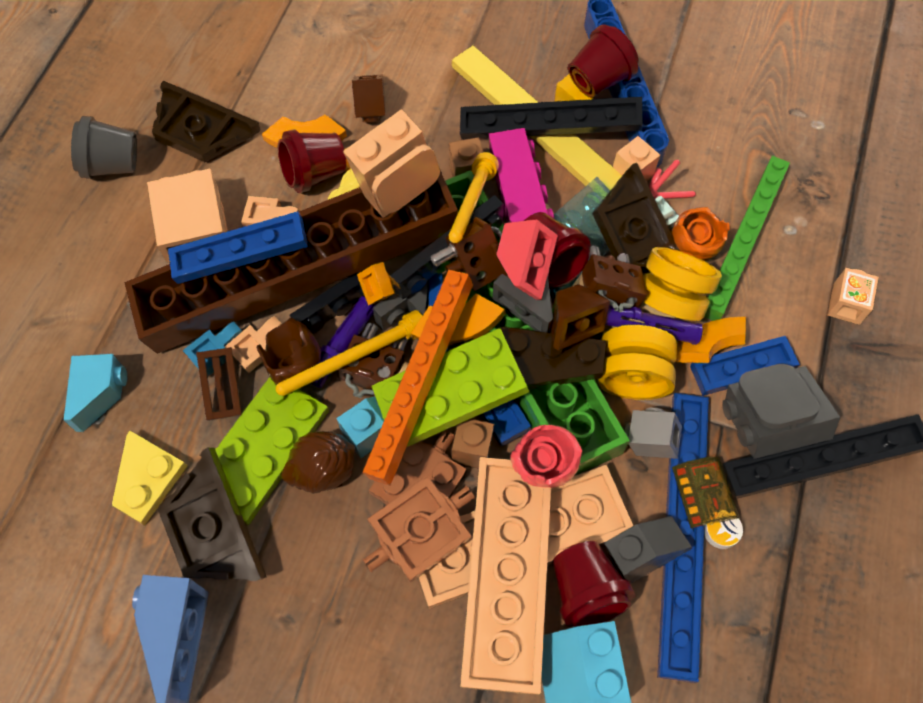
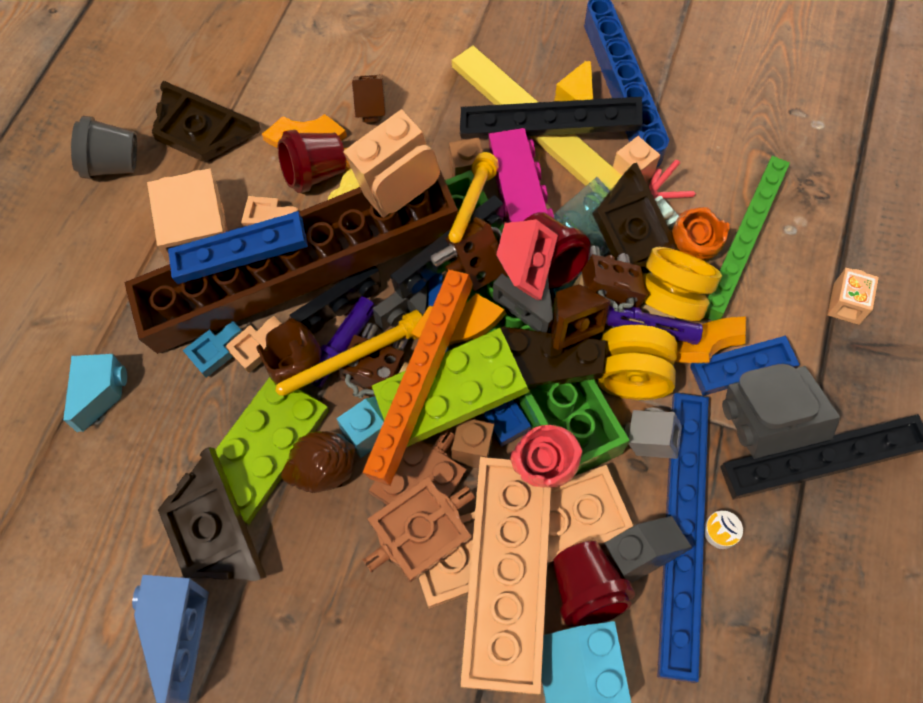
(144, 478): light yellow wing -> none
(215, 354): reddish brown tile -> none
(375, 283): light orange plate -> none
(603, 61): dark red piece -> none
(705, 492): clear yellow piece -> none

